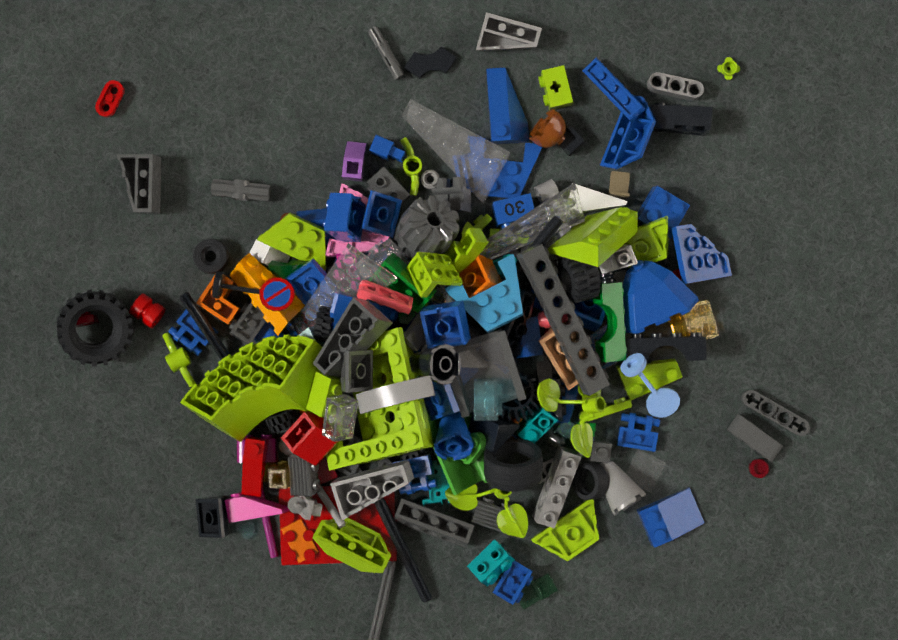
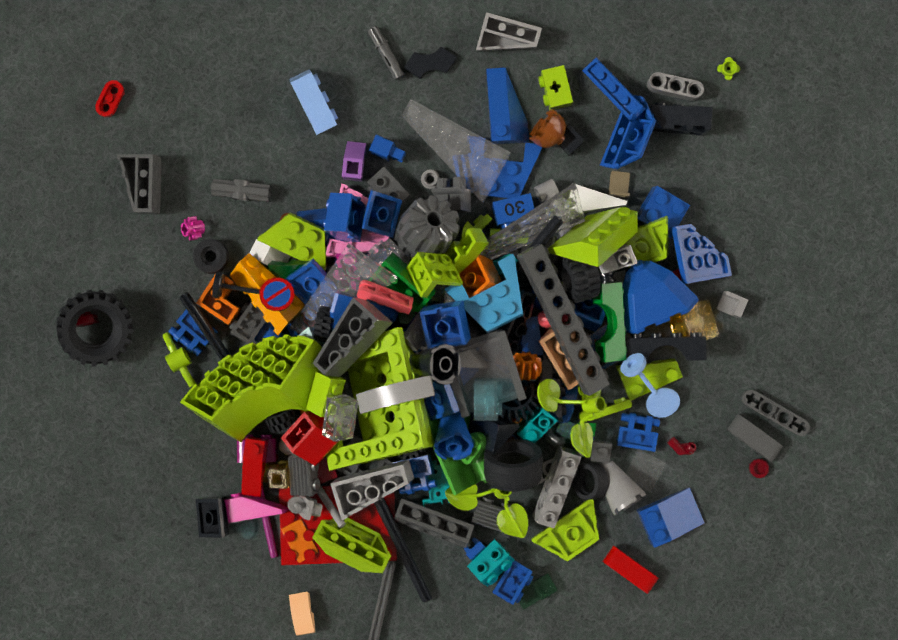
(145, 309): red wheel -> none
(192, 228): none -> dark pink gear
(301, 613): none -> light nougat slope
(314, 101): none -> light blue wedge
(357, 371): dark grey slope -> none
(411, 157): lime piece -> none
(476, 550): none -> blue tile
(528, 365): none -> orange gear
(630, 569): none -> red beam
(682, 448): none -> dark red arm
(732, 304): none -> light grey panel

